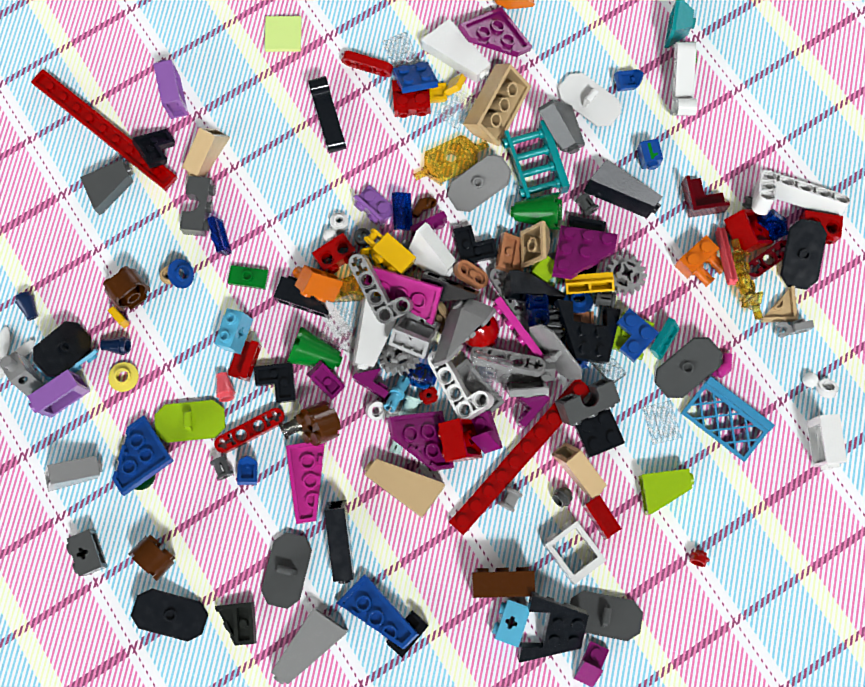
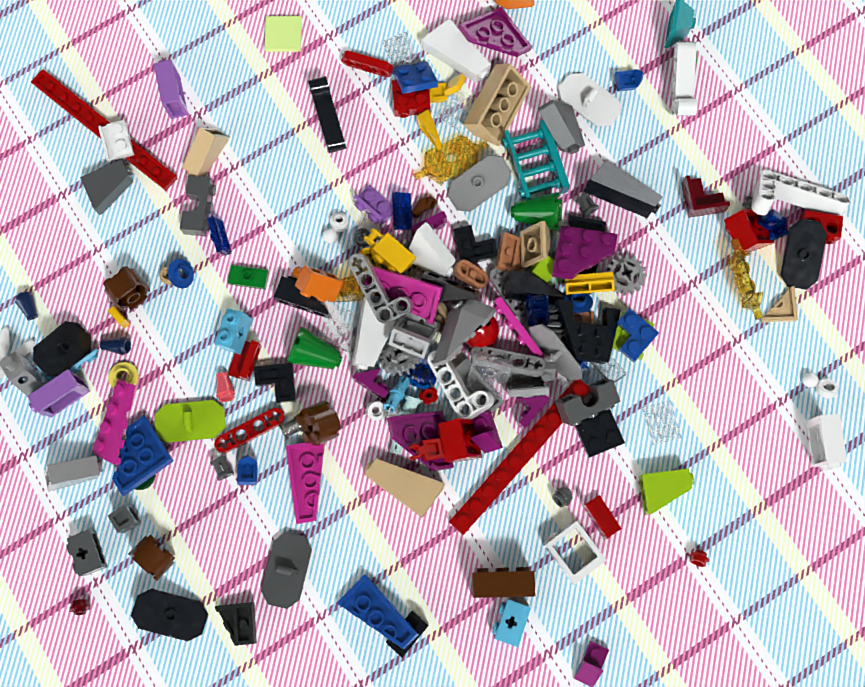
(79, 606): none -> dark red plate
(115, 421): none -> dark pink wing
(116, 140): none -> white plate
(124, 519): none -> dark grey brick
(151, 147): black plate -> none
(311, 641): light grey slope -> none
(325, 380): magenta slope -> none
(331, 250): red brick -> none
(339, 541): black slope -> none
(428, 127): none -> yellow slope
(428, 449): none -> red plate
(510, 499): light grey bush -> none
(562, 630): black wing -> none
(579, 469): tan slope -> none
(605, 299): dark grey bush -> none
(610, 615): dark grey shield -> none
(650, 154): blue brick -> none
(664, 338): teal plate -> none
(688, 367): dark grey shield -> none
(693, 261): orange brick -> none
(725, 367): dark pink arm -> none
(726, 256): coral axle -> none
(739, 406): dark azure fence -> none
(759, 259): dark red beam -> none
(798, 326): light grey plate -> none

